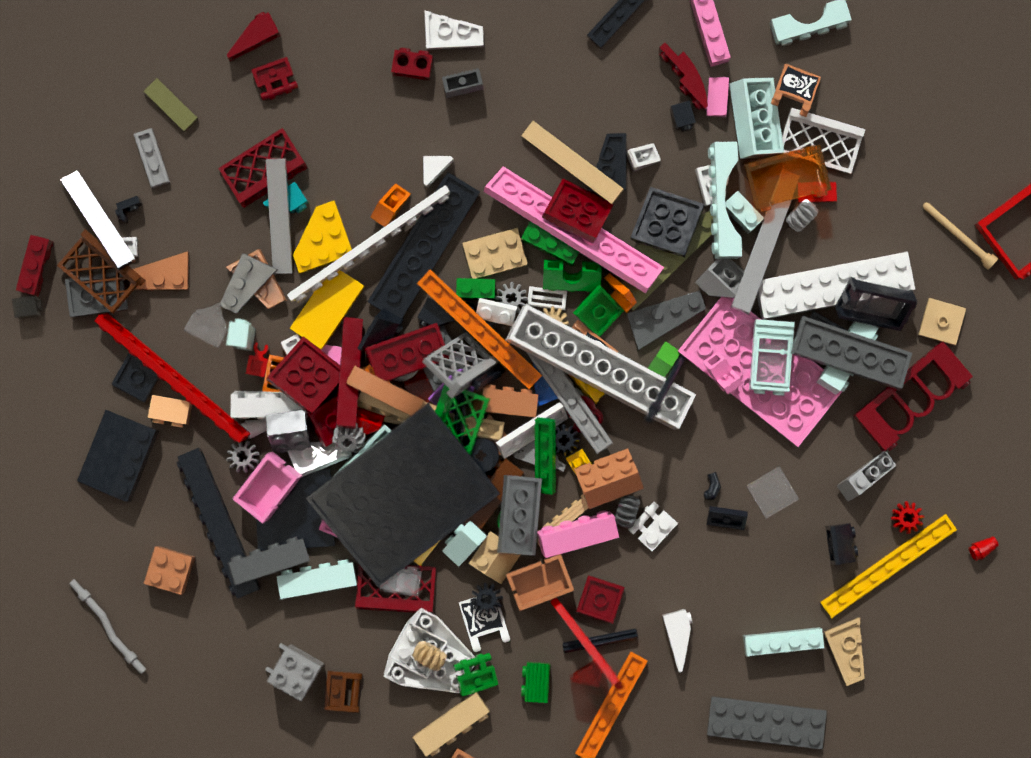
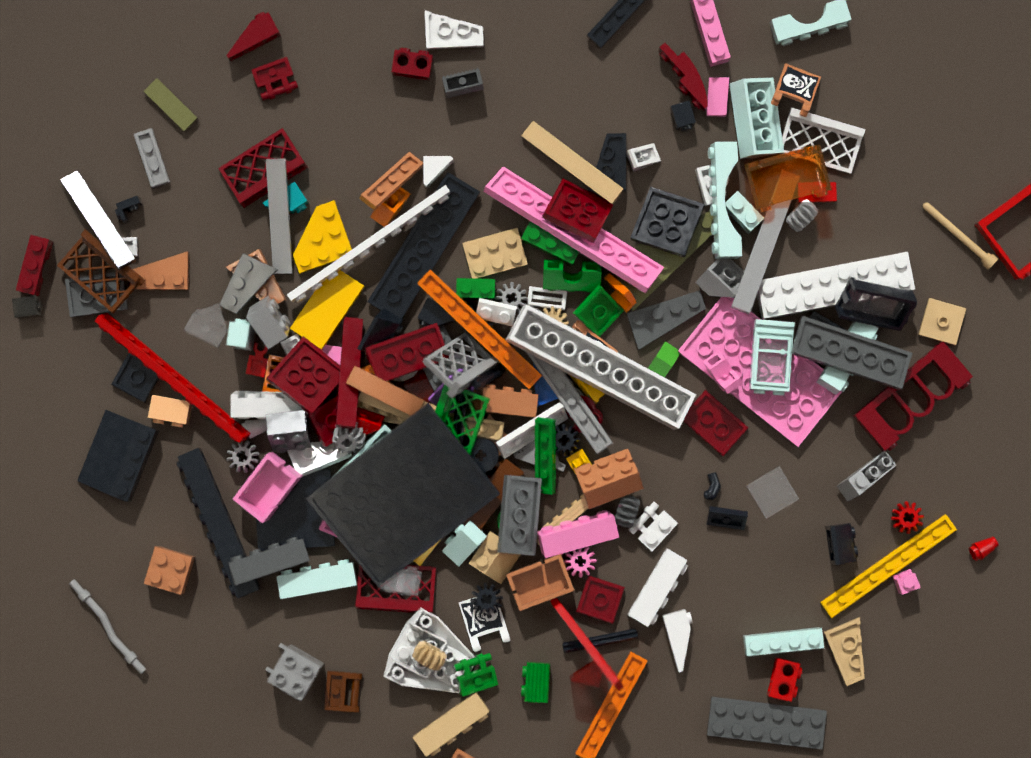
(268, 321): none -> light grey brick
(391, 181): none -> nougat plate
(575, 565): none -> bright pink gear
(655, 407): black bar -> none
(657, 587): none -> white brick
(714, 423): none -> dark red tile
(779, 678): none -> red brick
(906, 581): none -> bright pink brick

